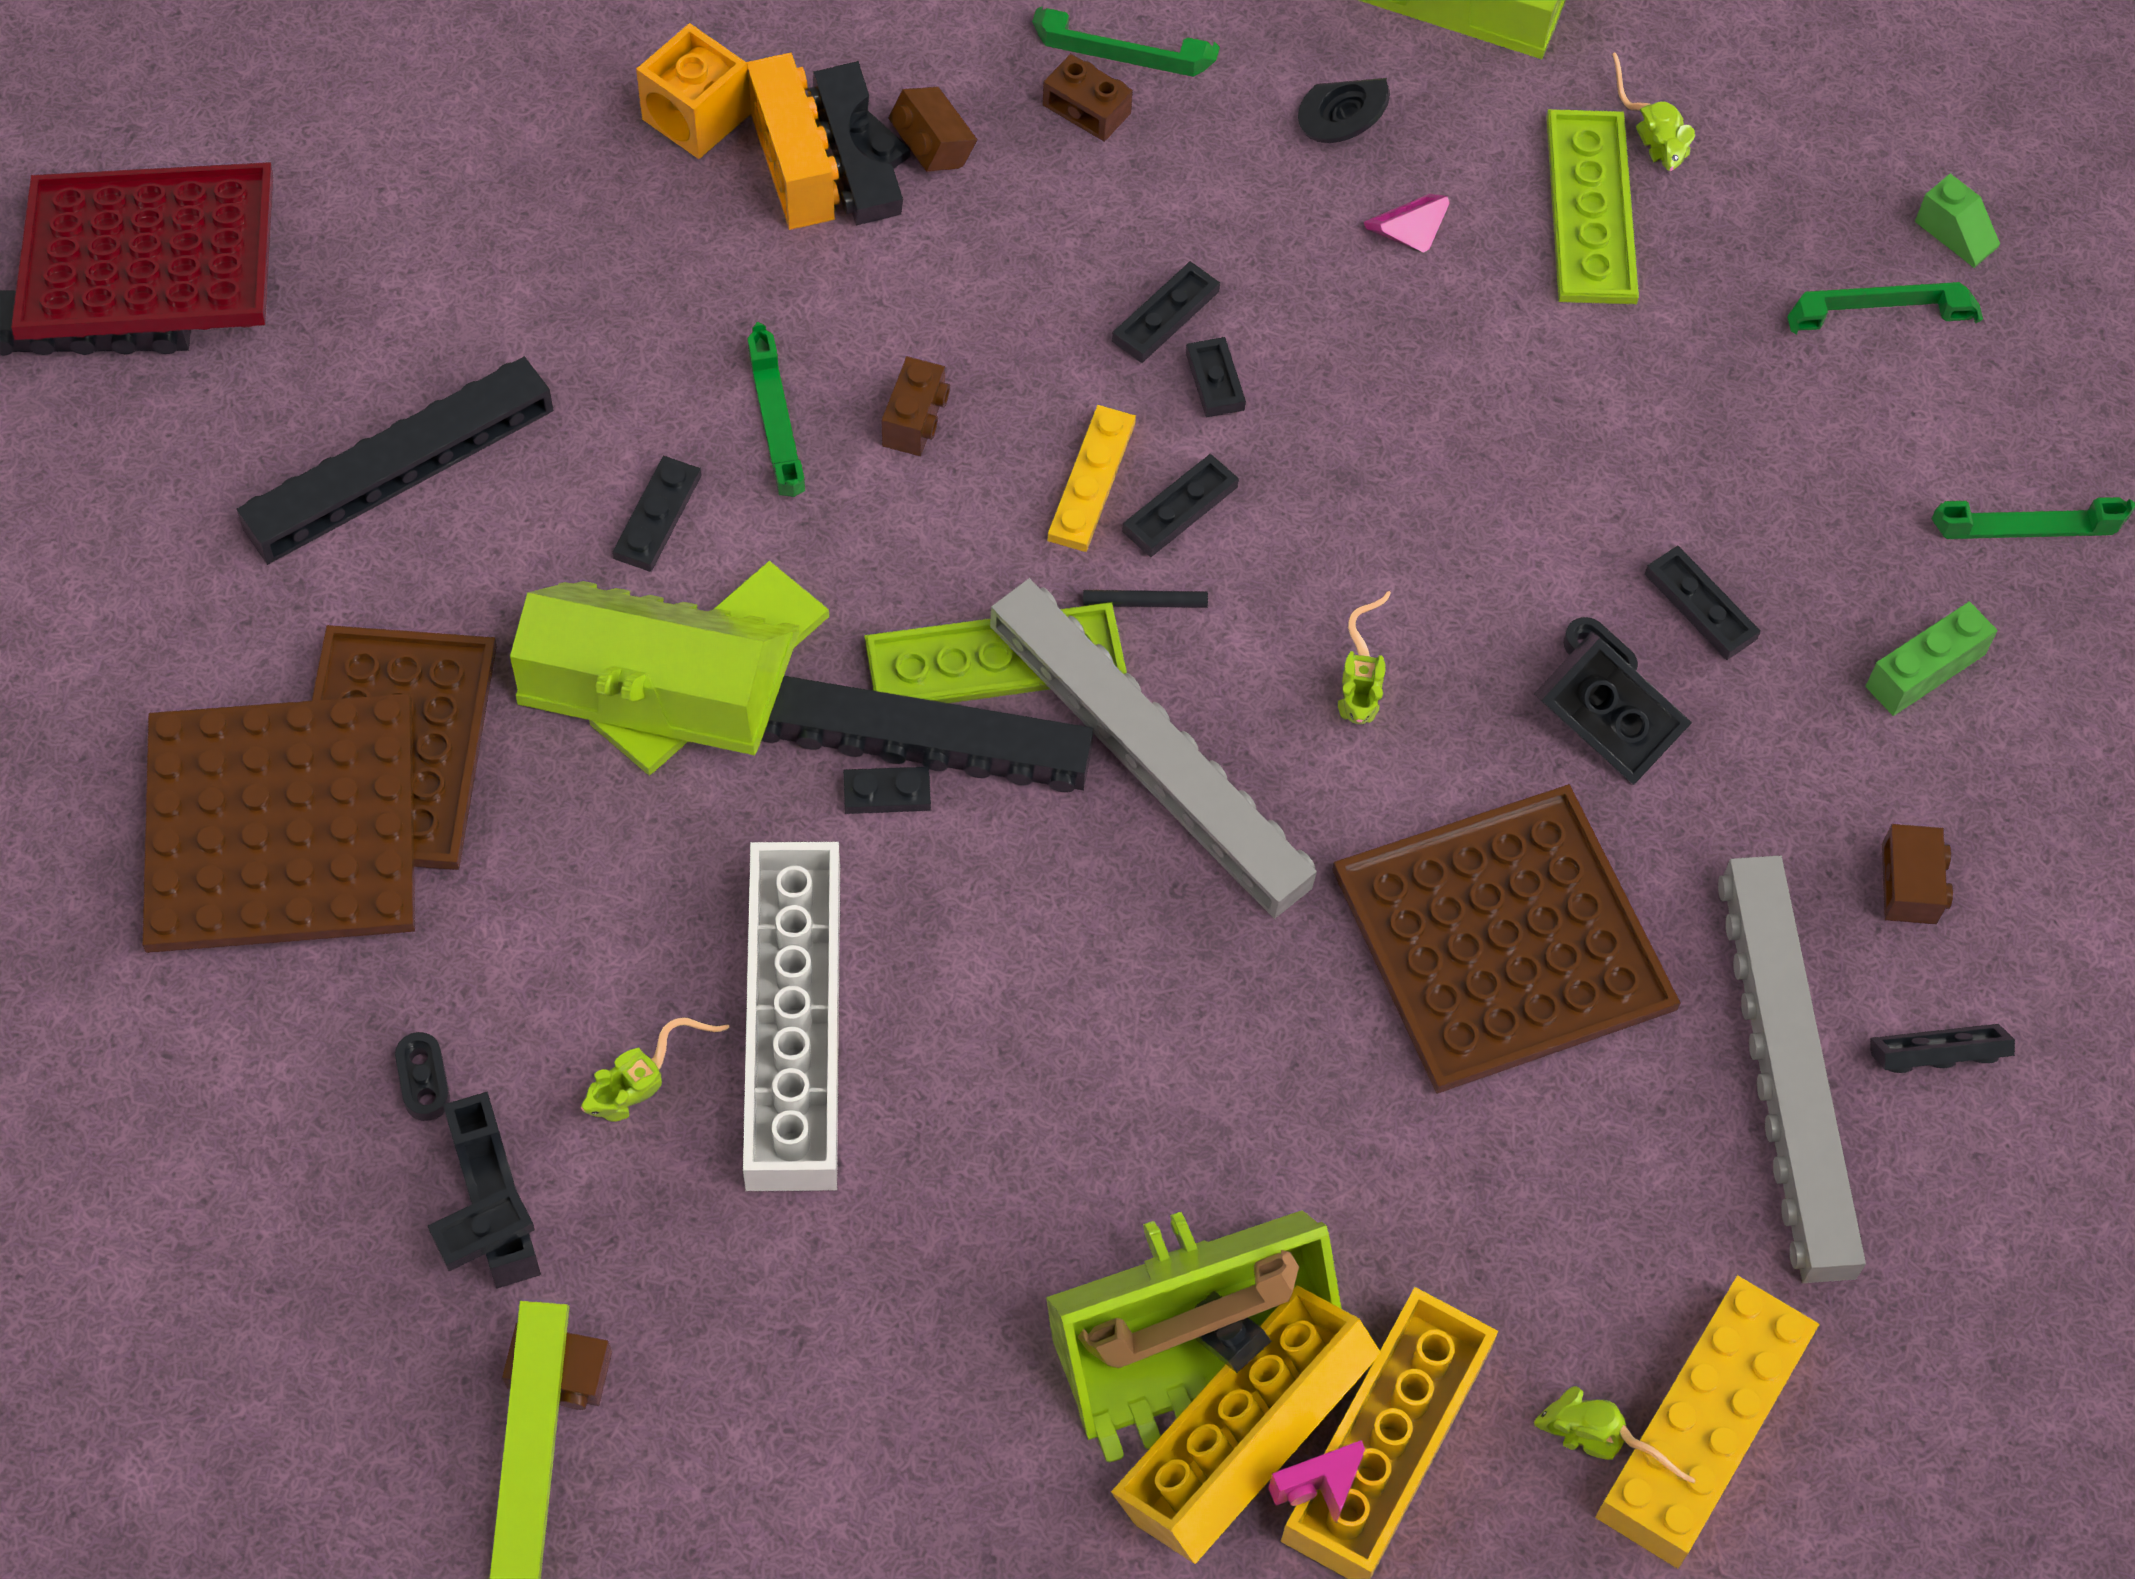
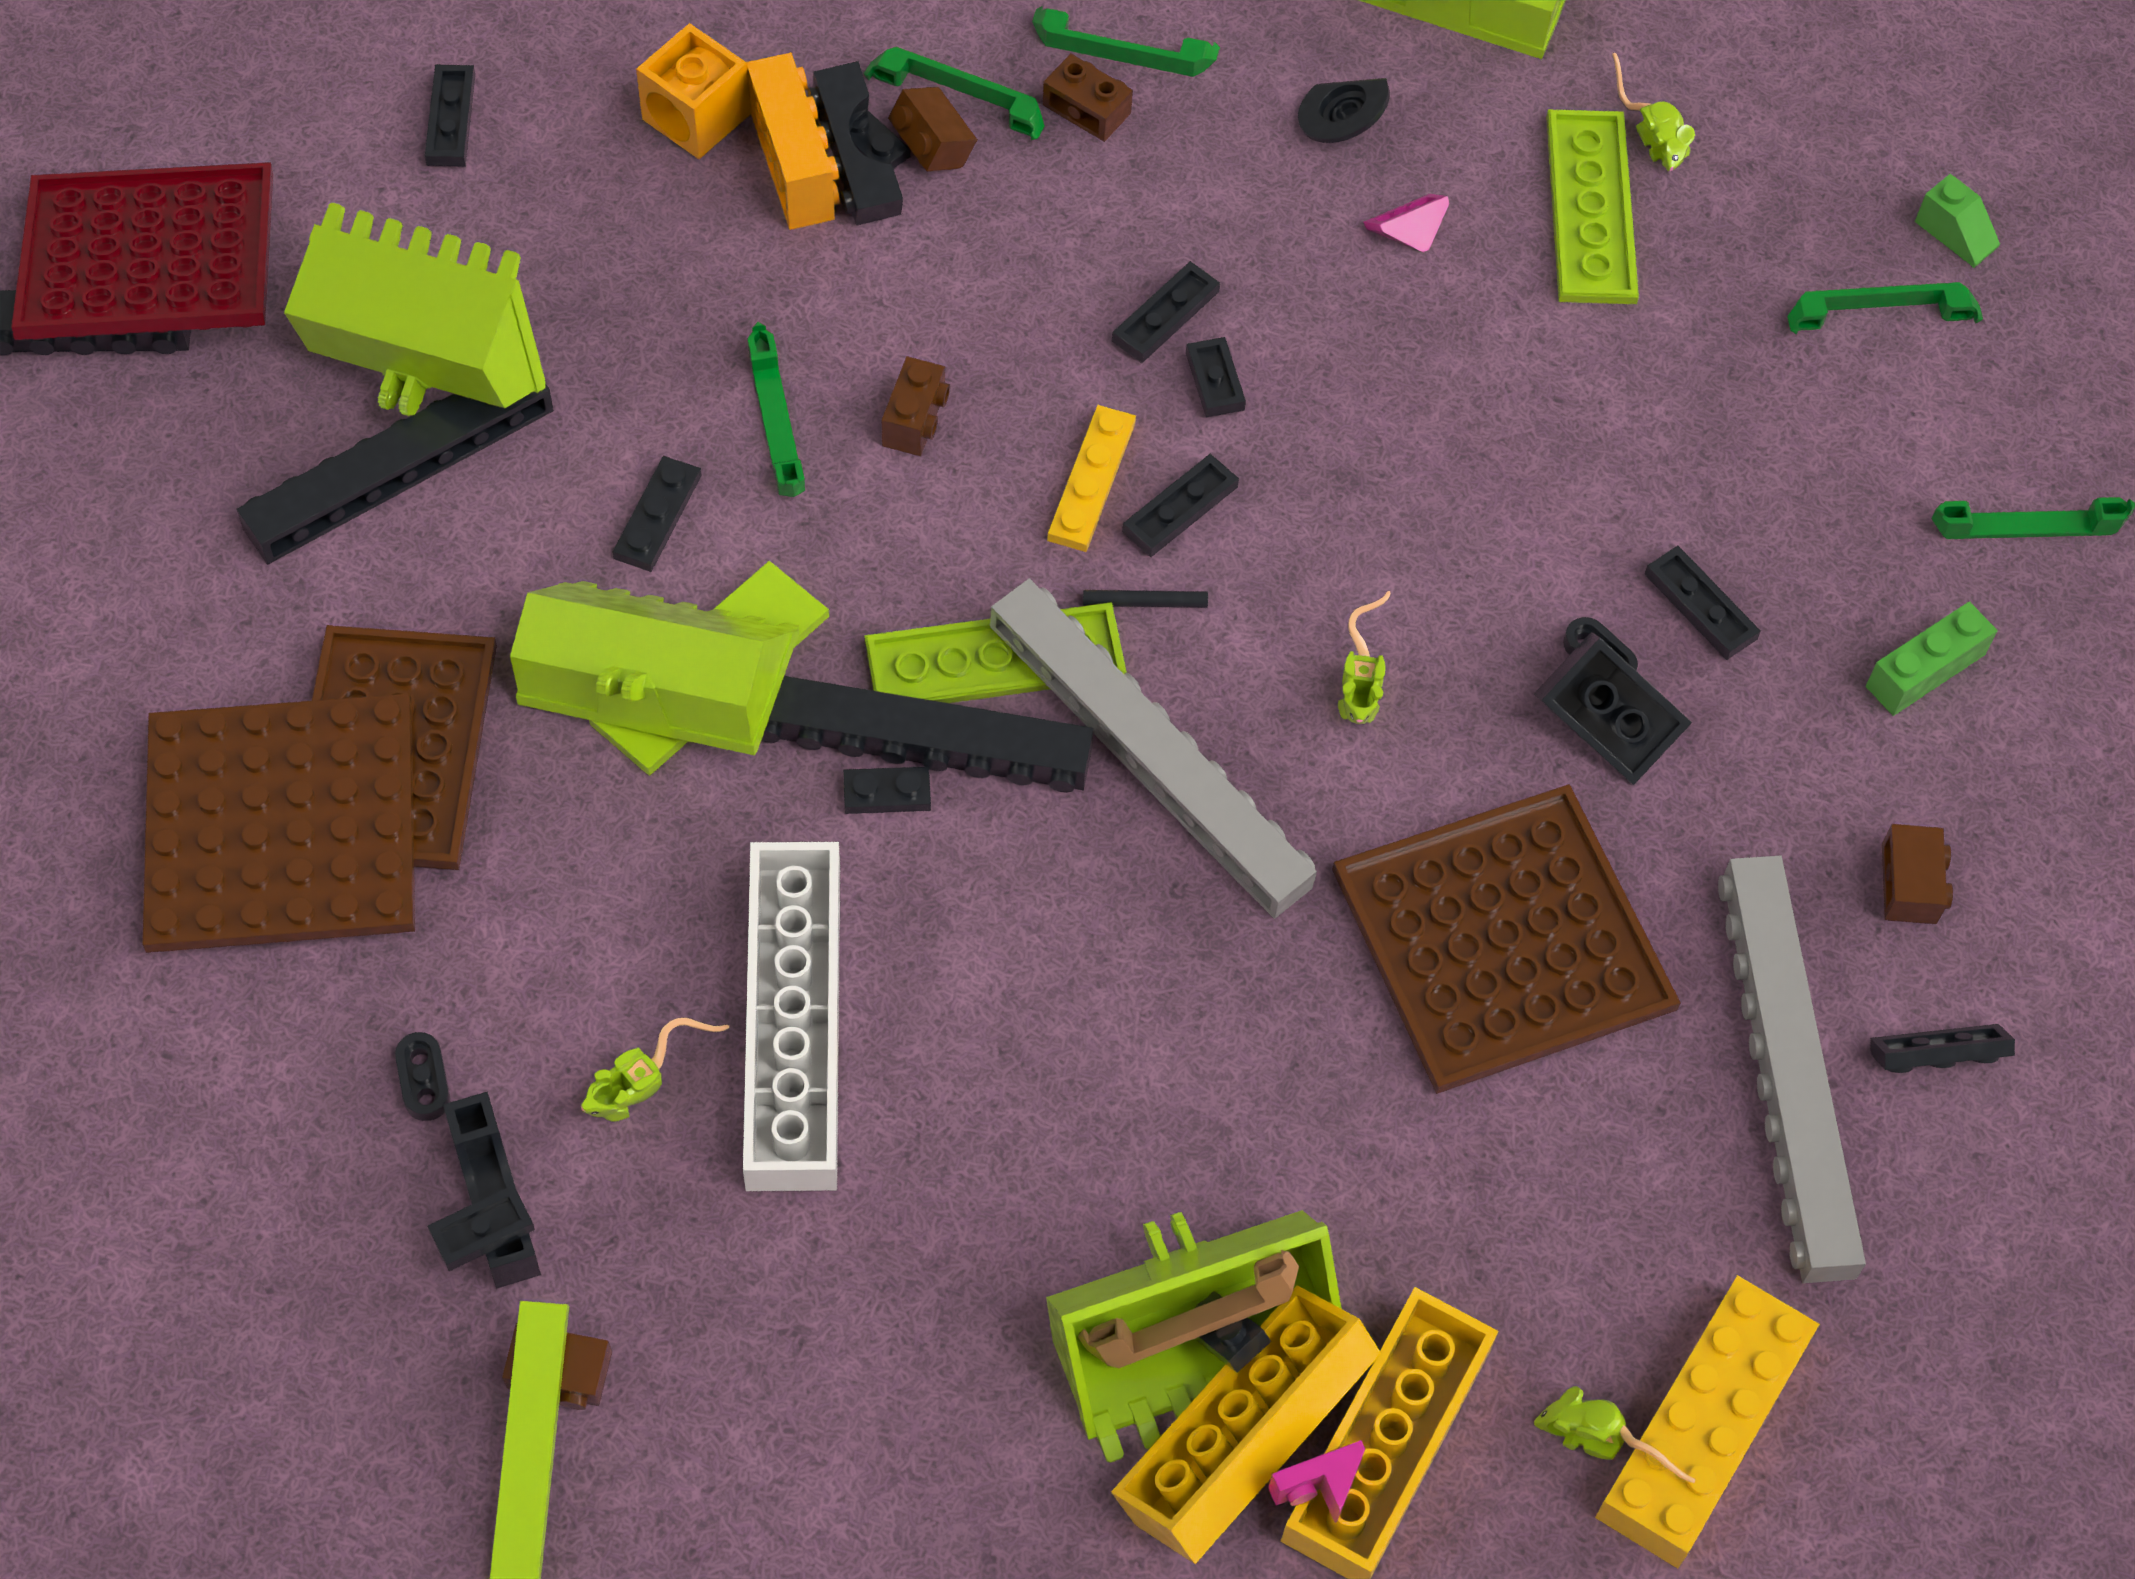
(415, 313): none -> lime piece
(450, 115): none -> black plate
(896, 63): none -> green piece

